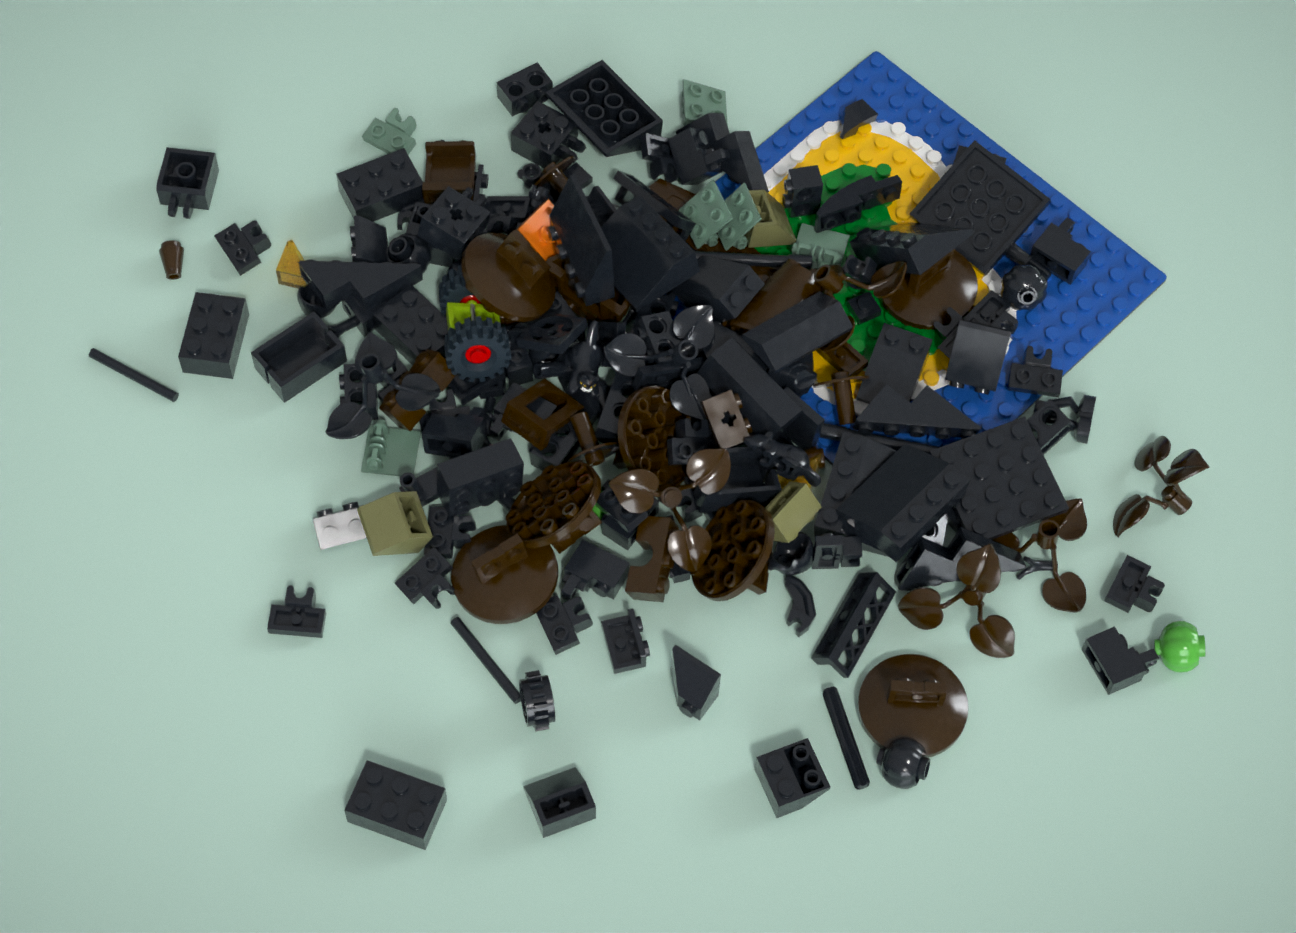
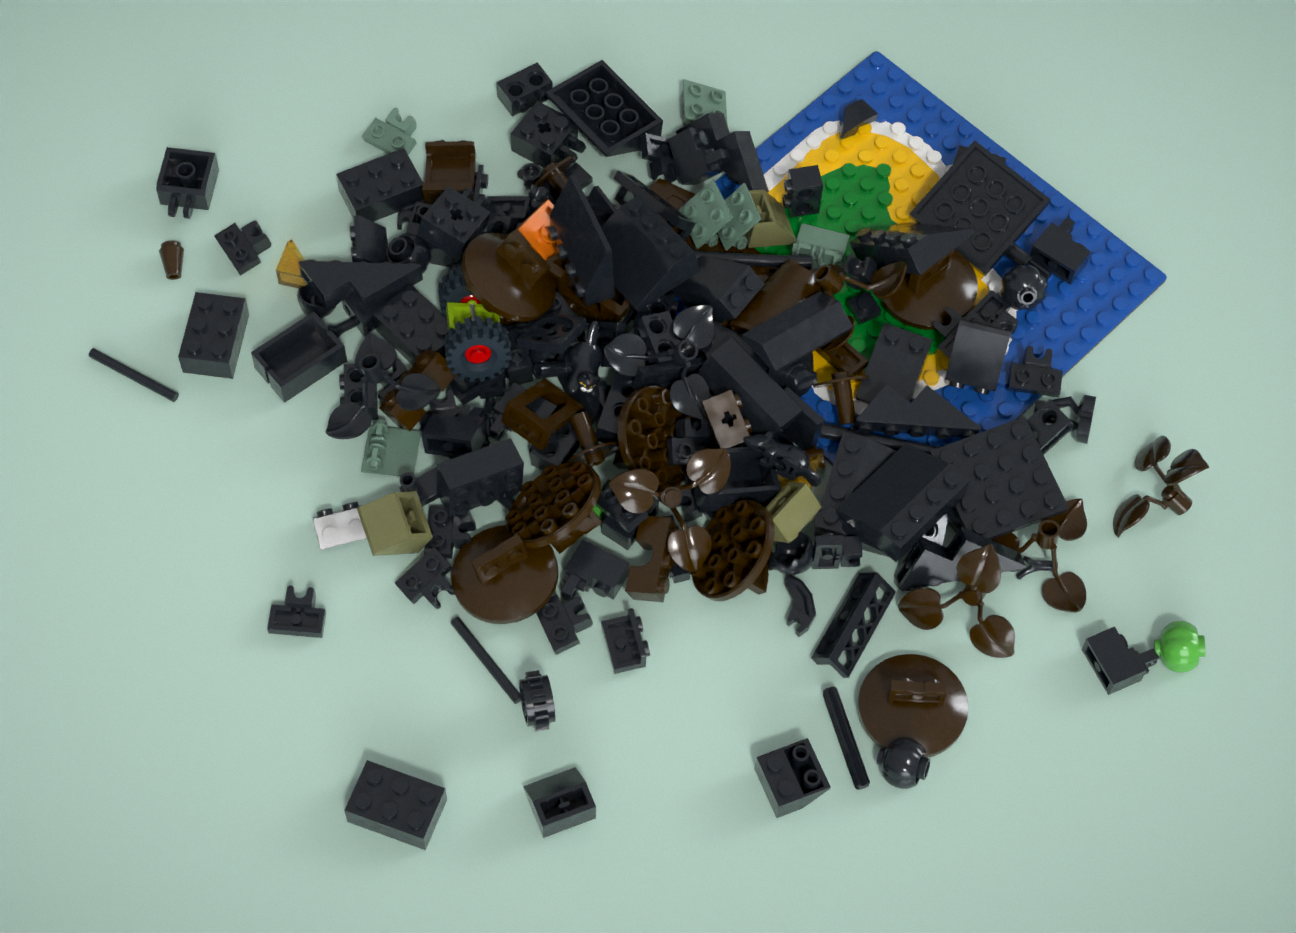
(694, 683): black slope -> none
(851, 200): black slope -> none
(1134, 587): black plate -> none

